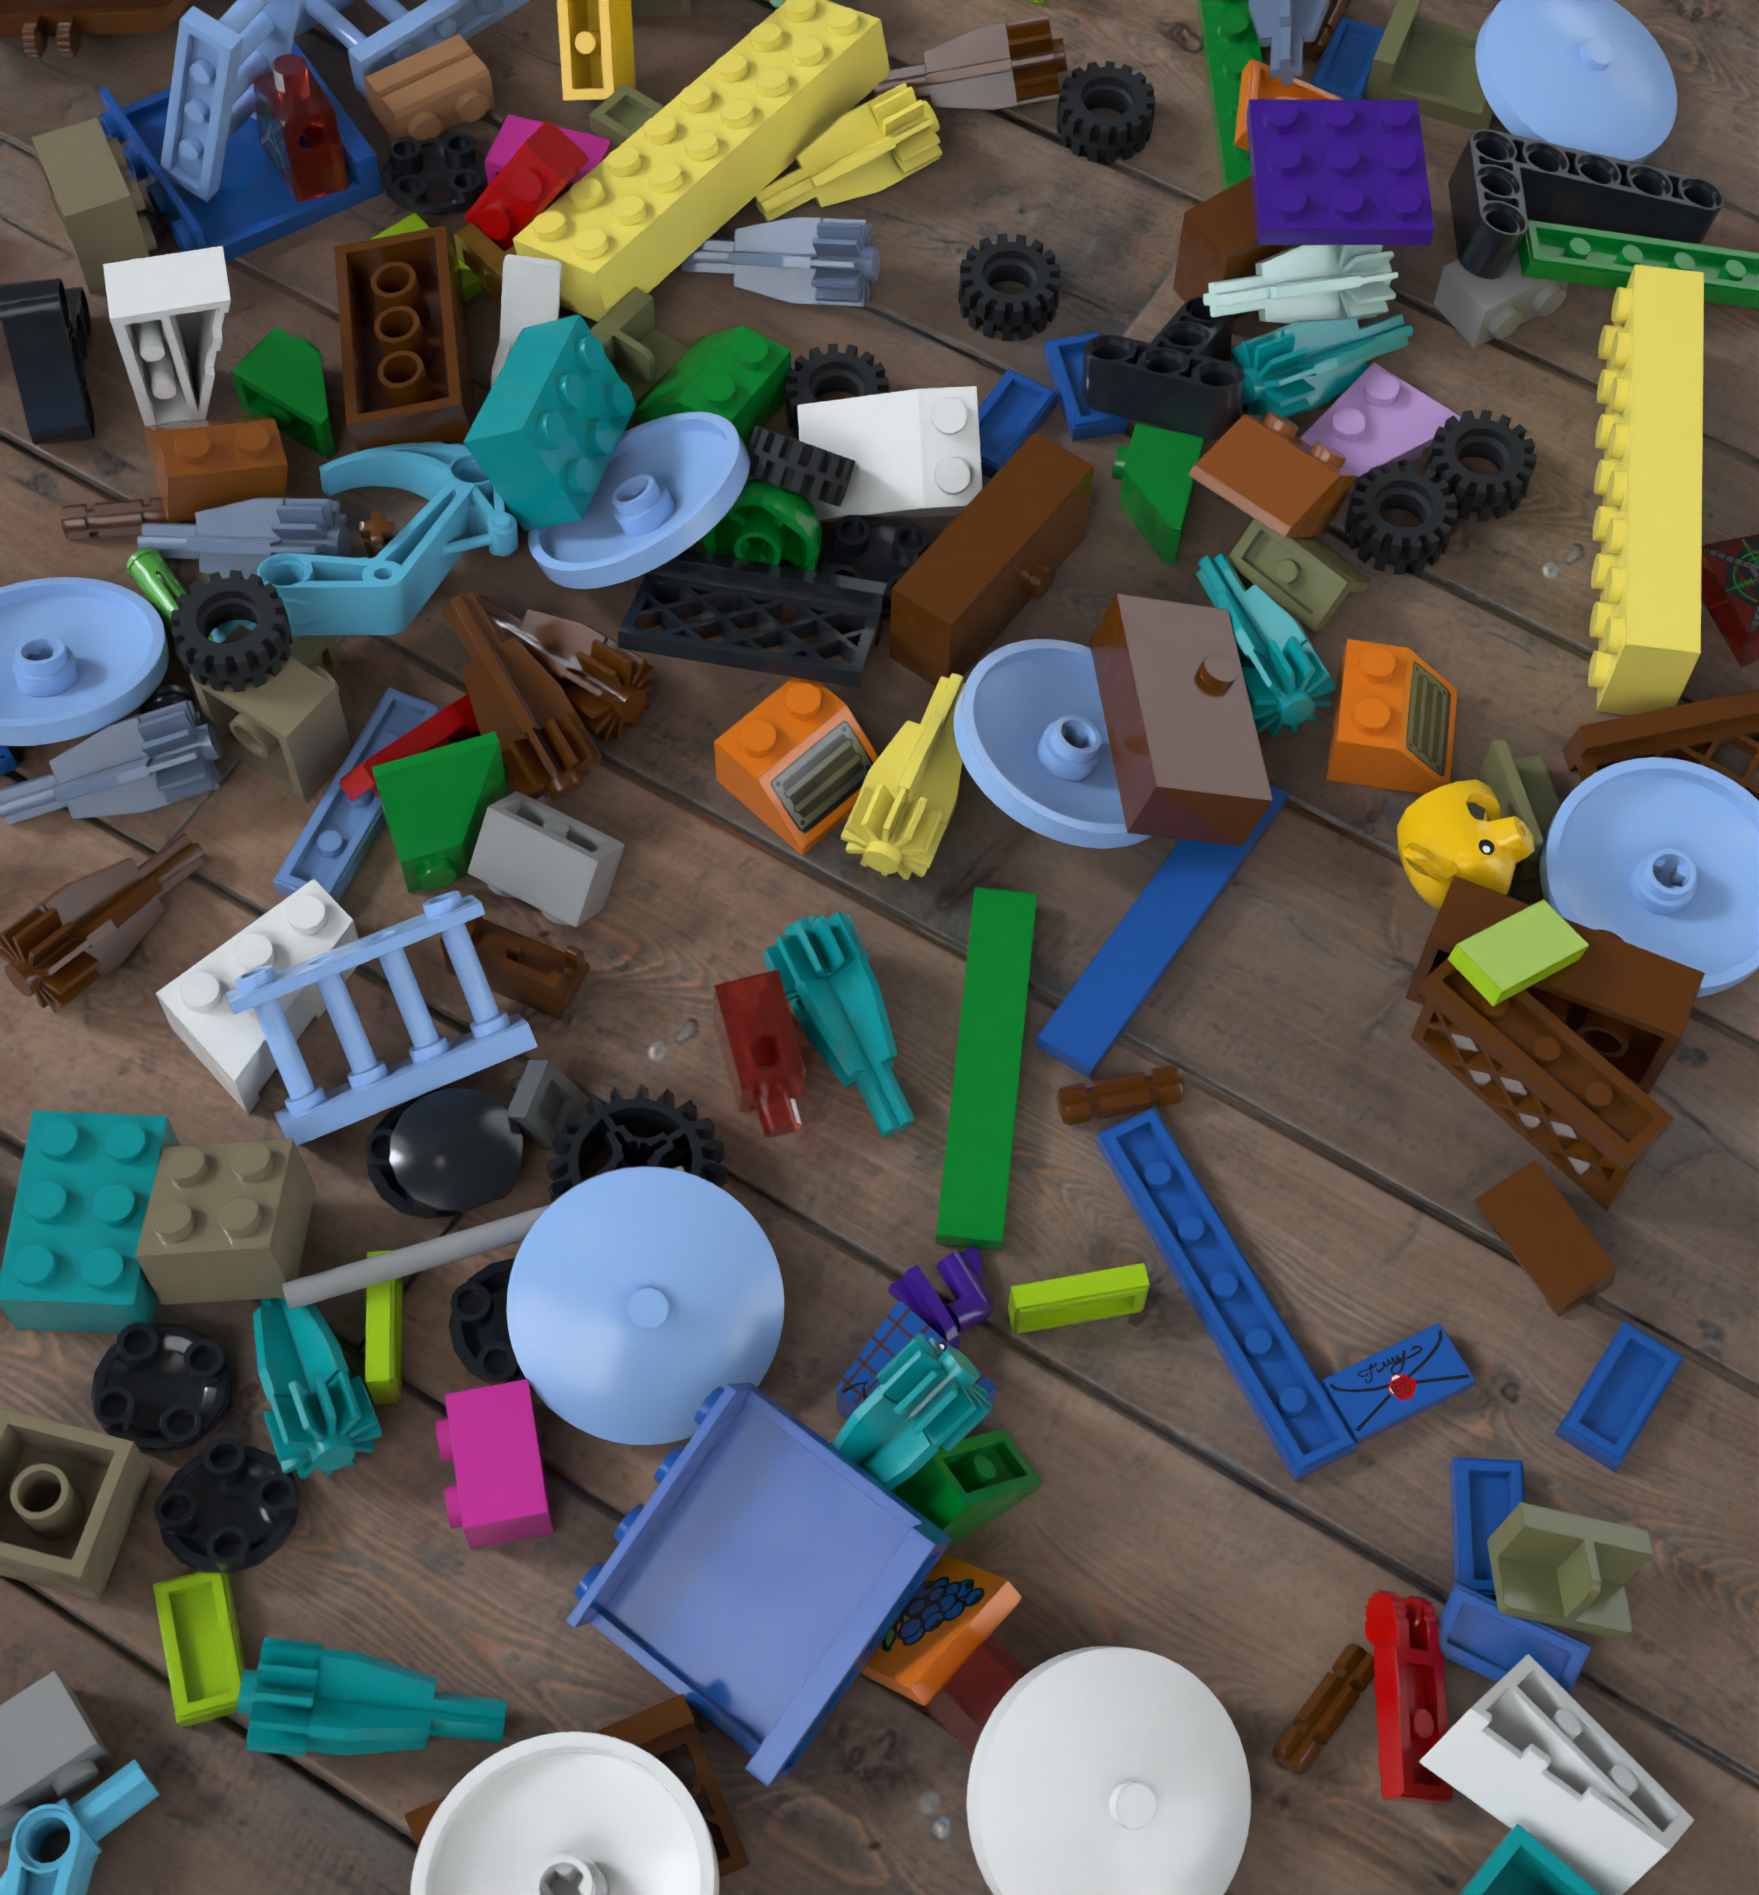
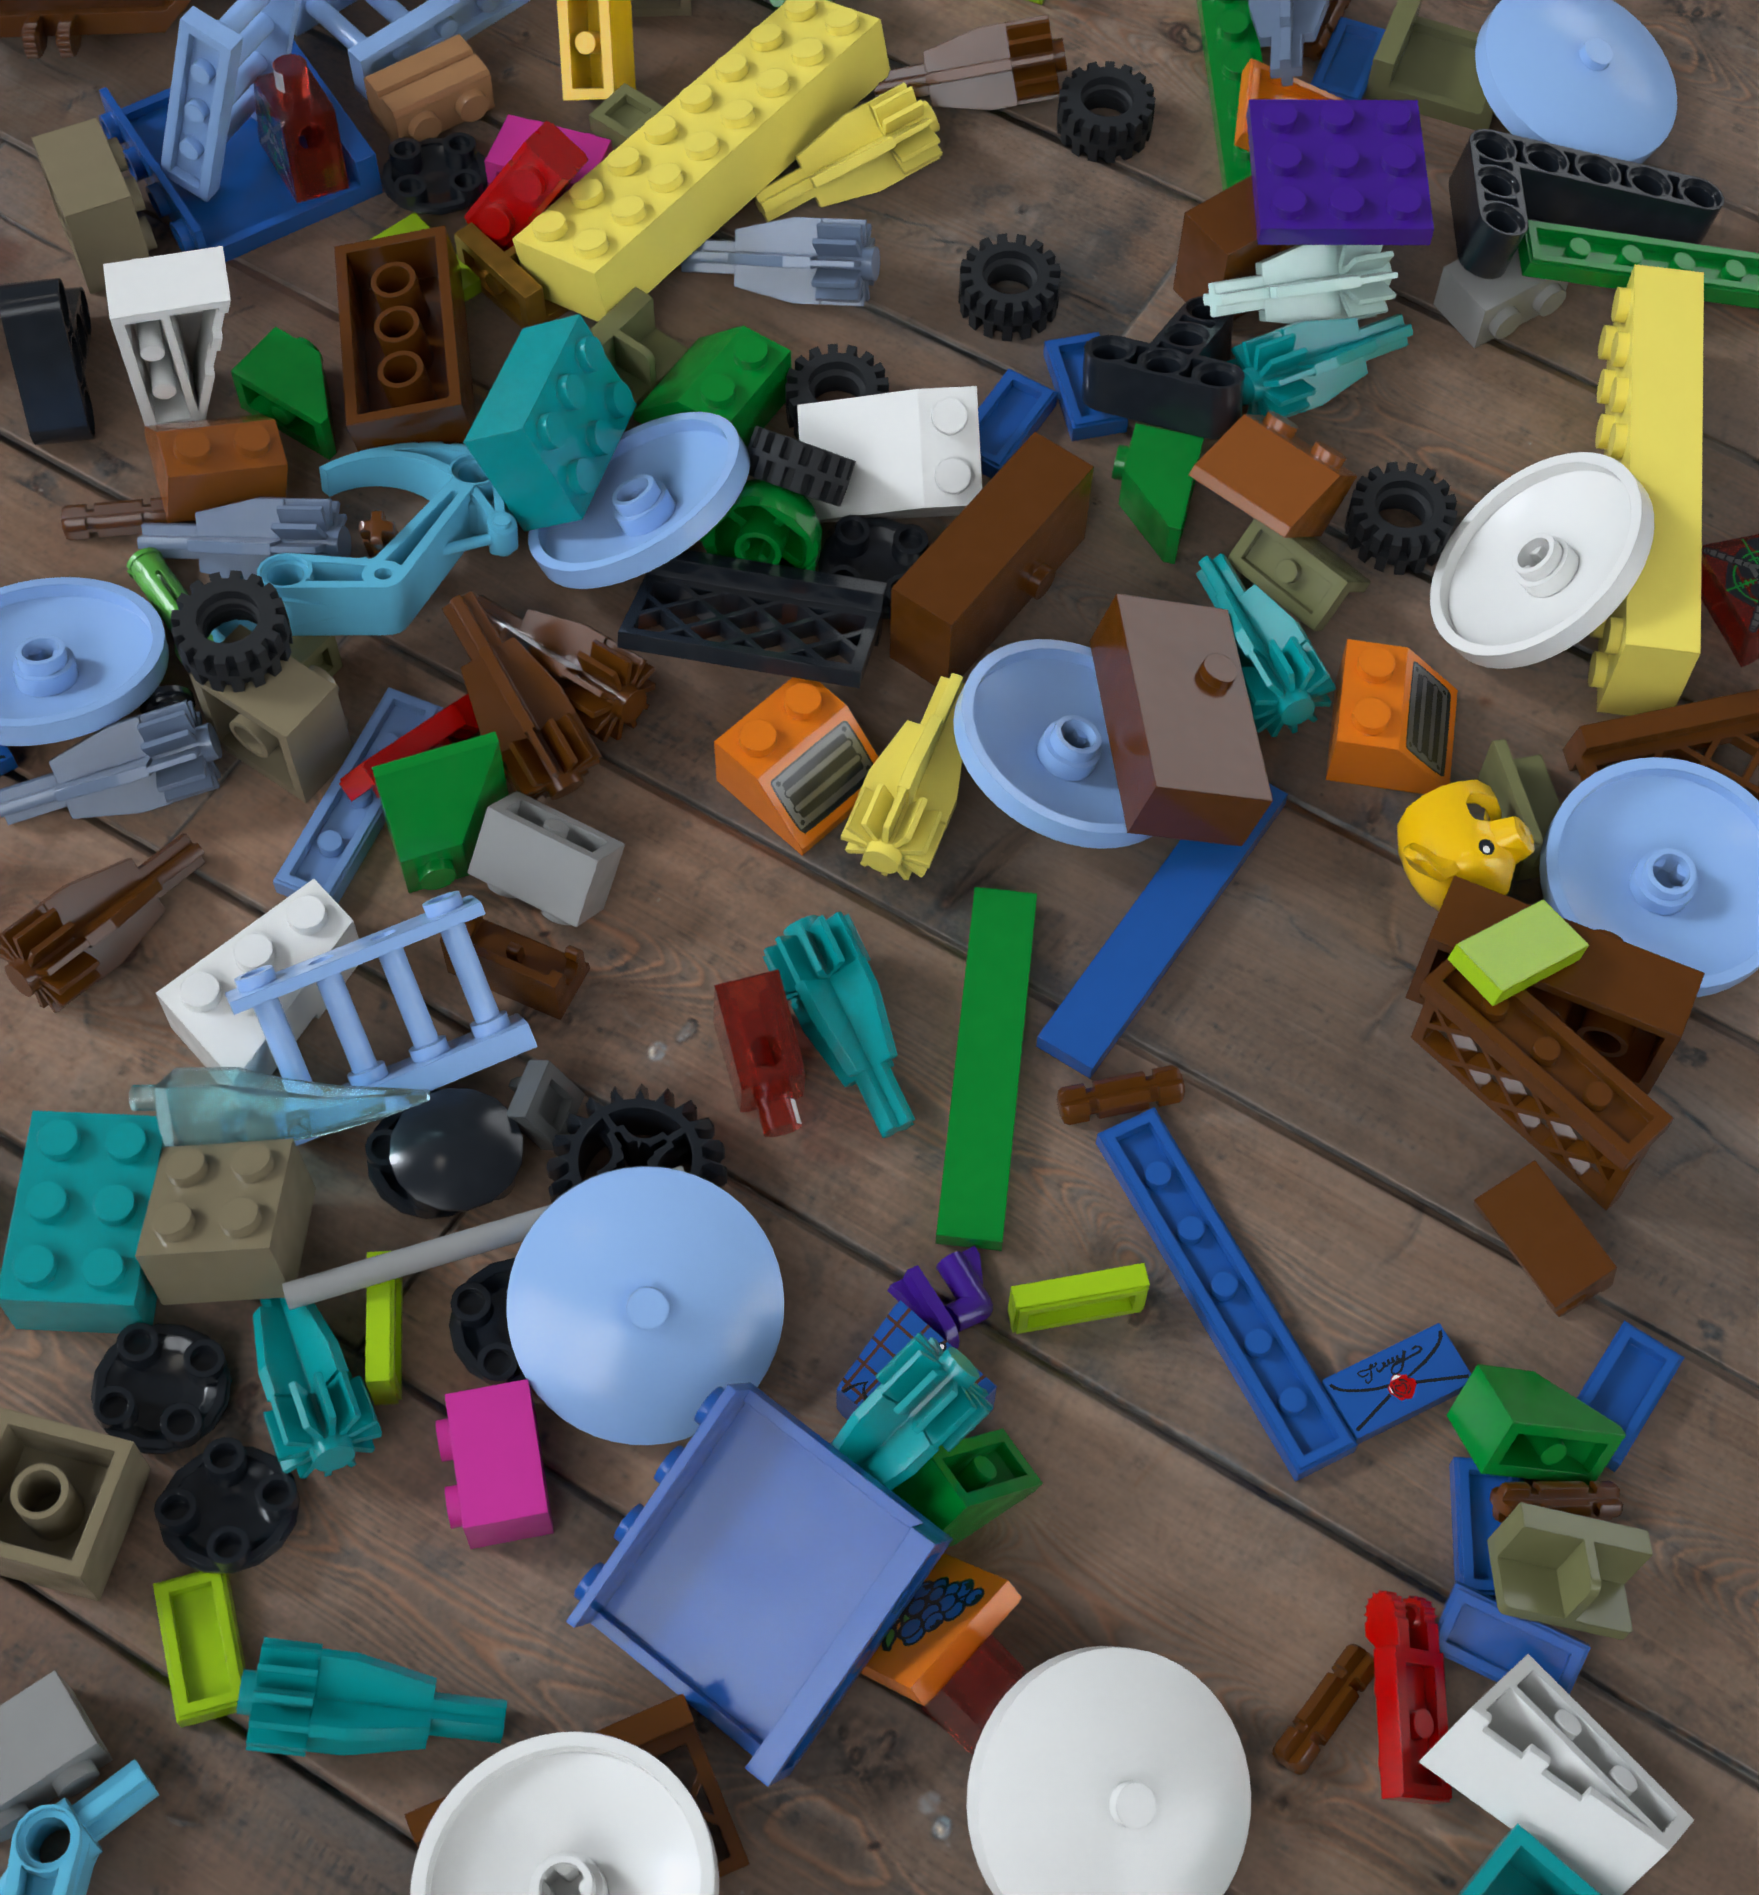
(249, 1105): none -> clear light blue piece
(528, 298): white bracket -> none
(1379, 422): lavender wing -> none
(1491, 442): black tyre -> none
(1531, 1428): none -> green slope
(1542, 560): none -> white dish
(1596, 1501): none -> reddish brown axle

